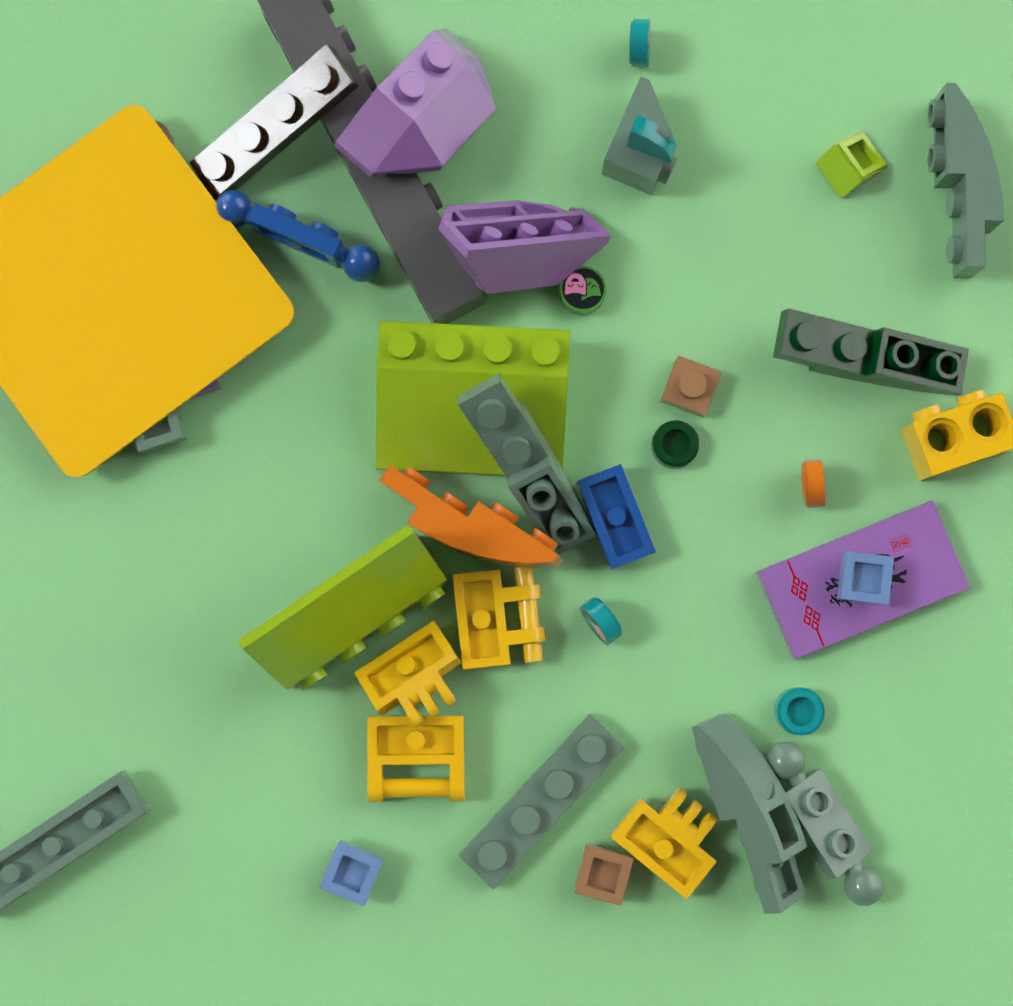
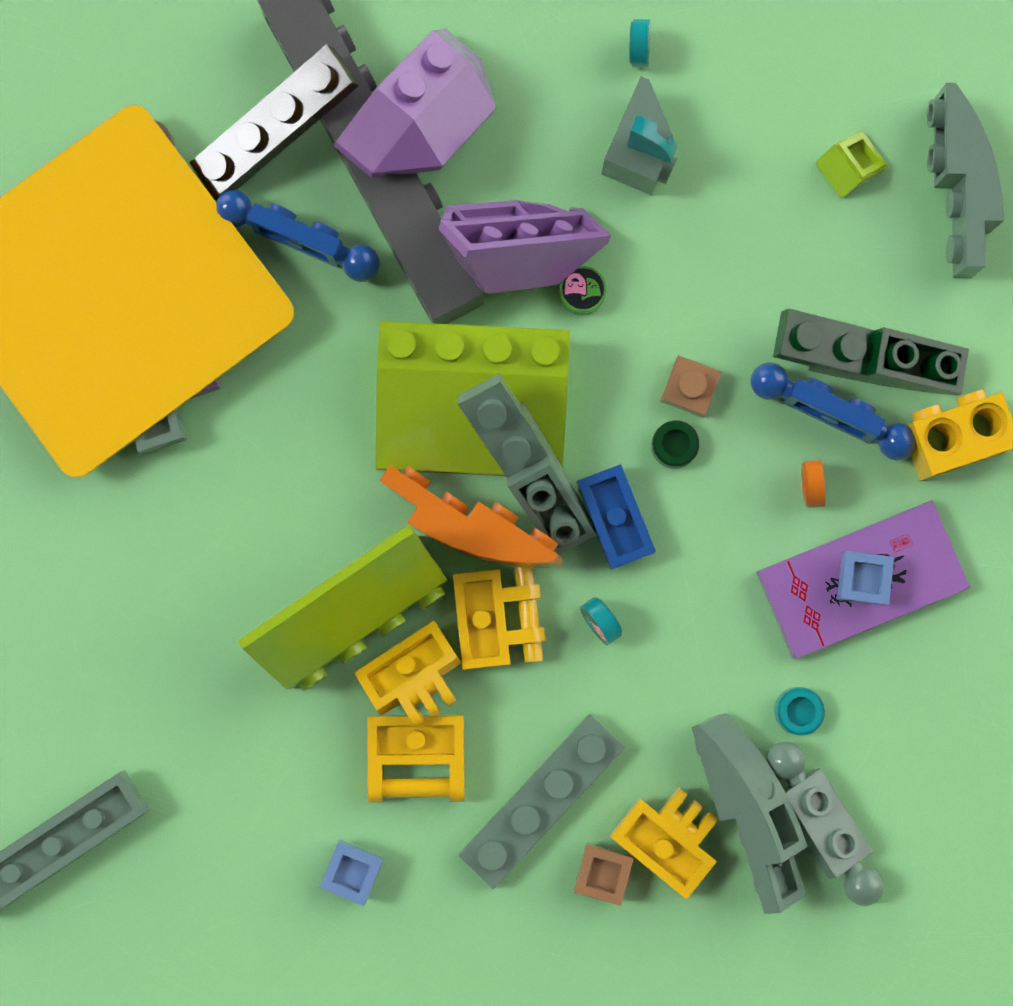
(817, 401): none -> blue plate

